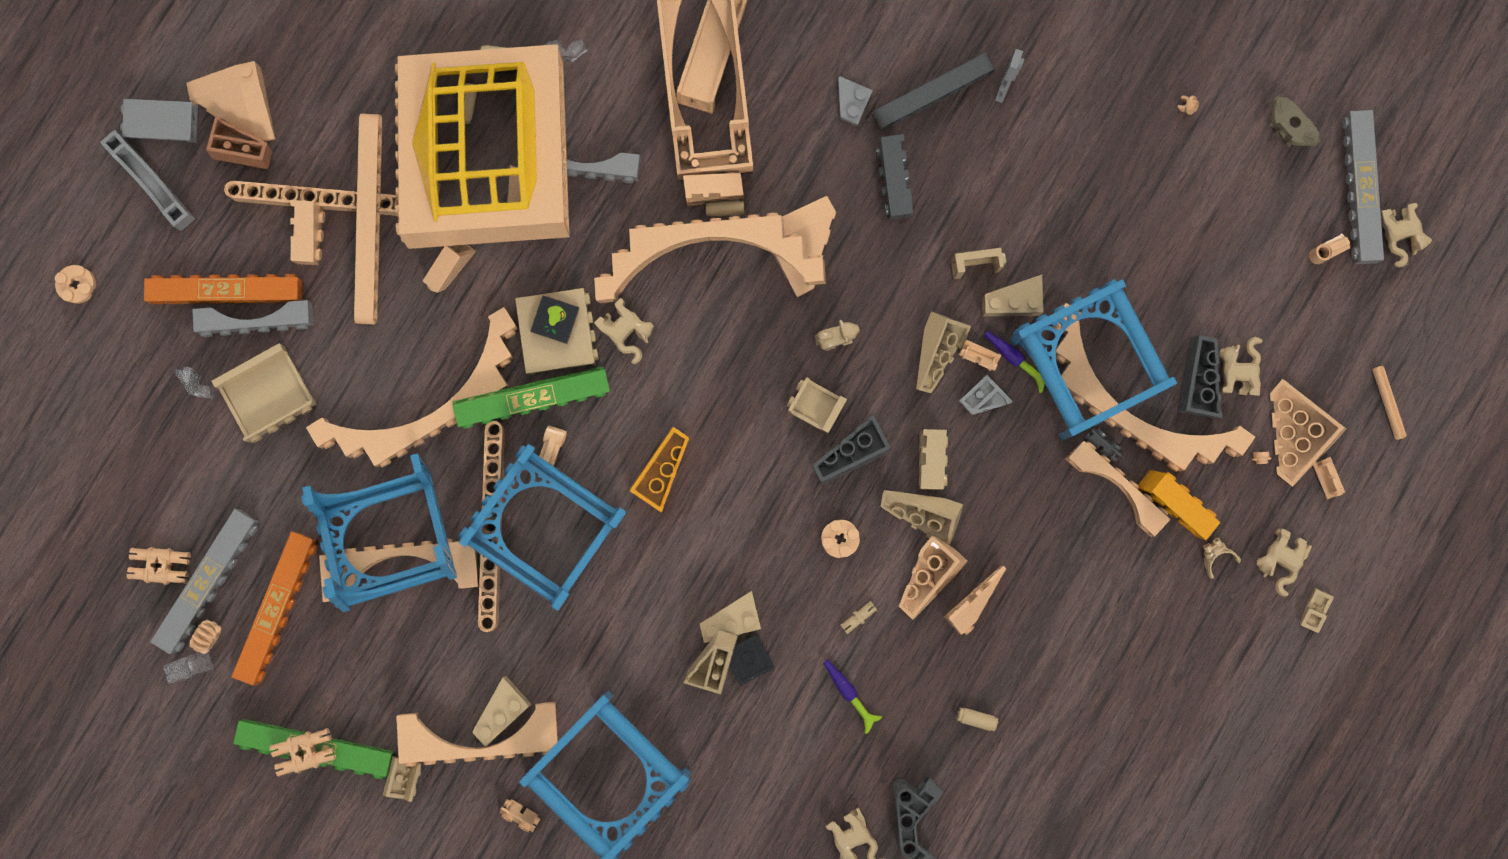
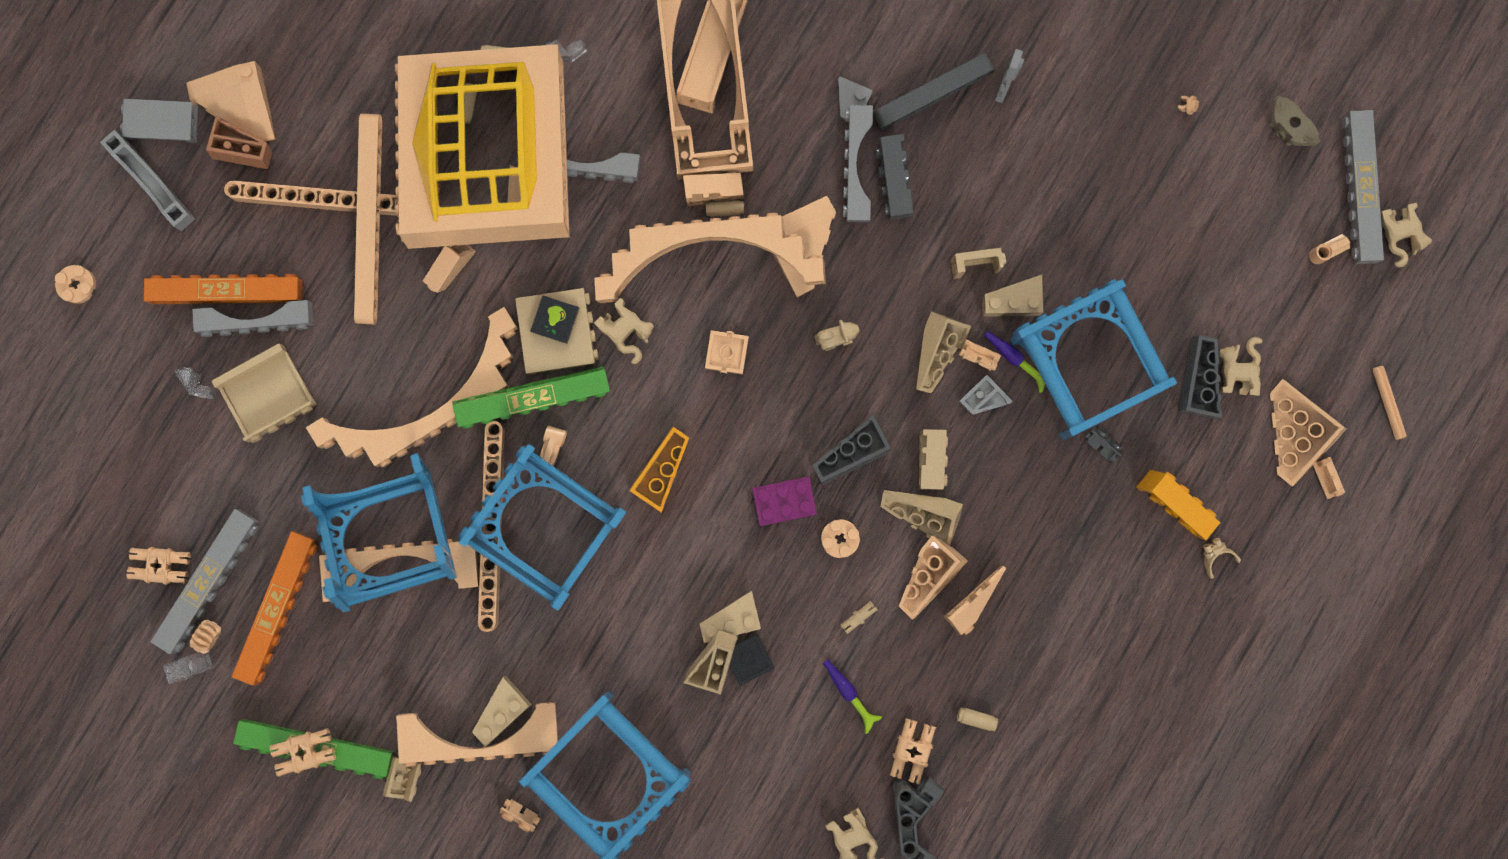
(307, 232): light nougat wedge -> none
(726, 352): none -> light nougat plate
(784, 501): none -> magenta brick
(816, 405): tan panel -> none
(858, 204): none -> light grey arch
(919, 760): none -> light nougat pin
(1147, 515): light nougat arch -> none
(1165, 445): light nougat arch -> none
(1261, 457): light nougat plate -> none
(1286, 557): tan animal -> none
(1316, 609): tan slope -> none

